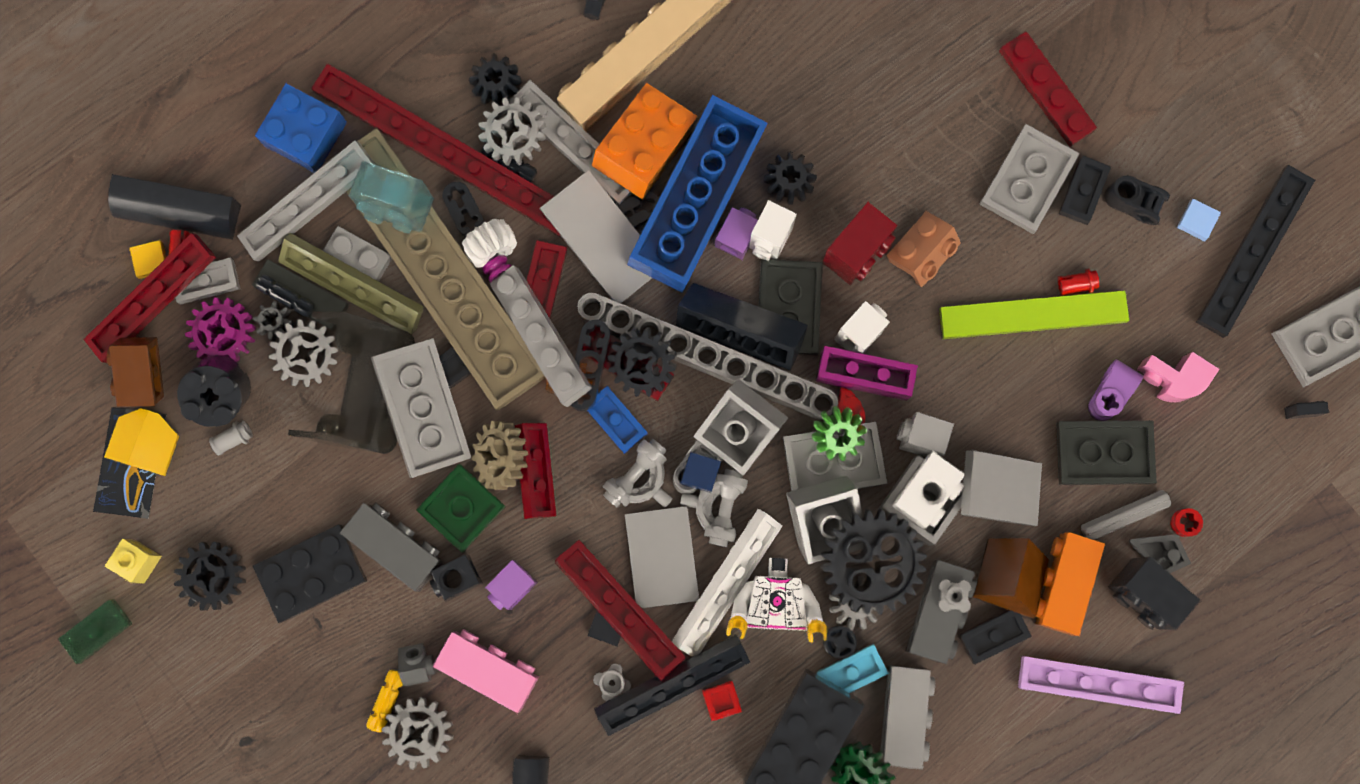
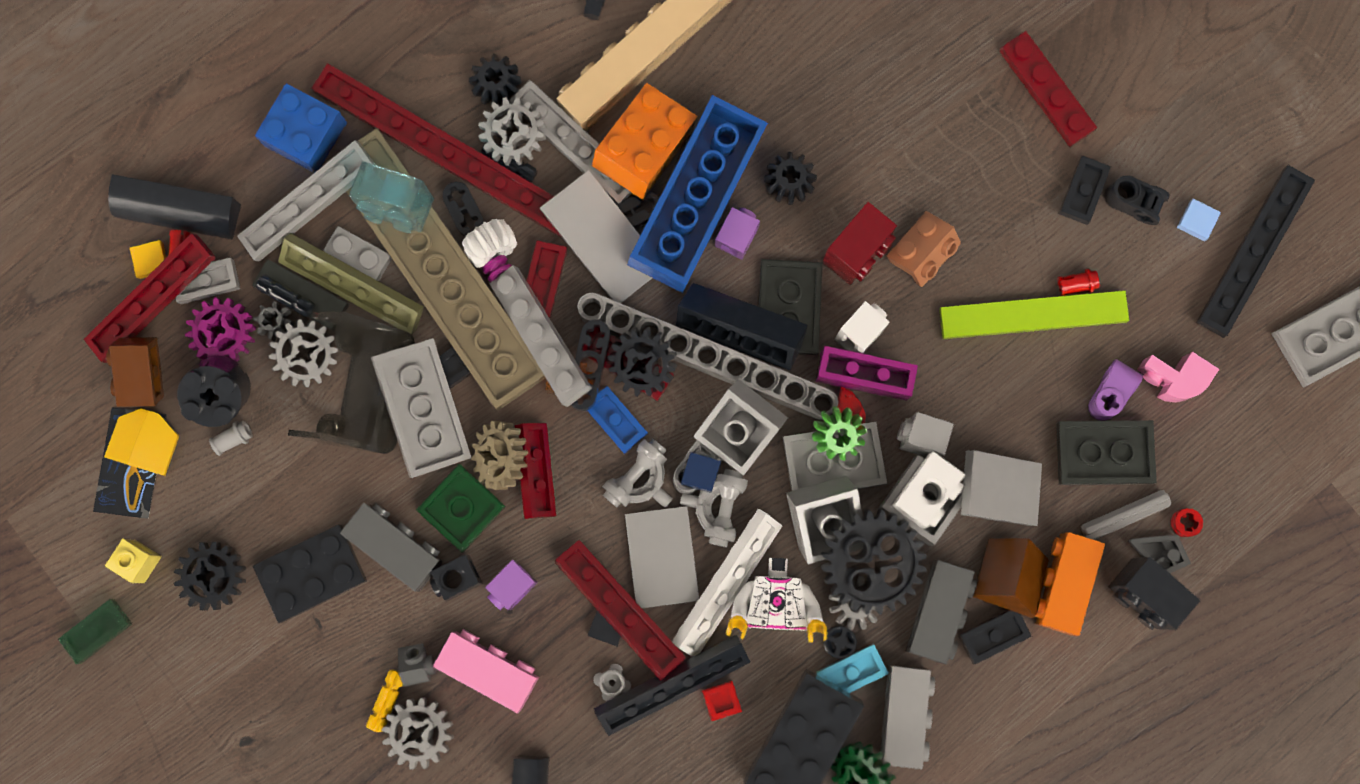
(771, 231): white brick -> none
(947, 602): light grey plate -> none
(1029, 179): light grey plate -> none
(1101, 684): lavender plate -> none
(1306, 410): black tile -> none

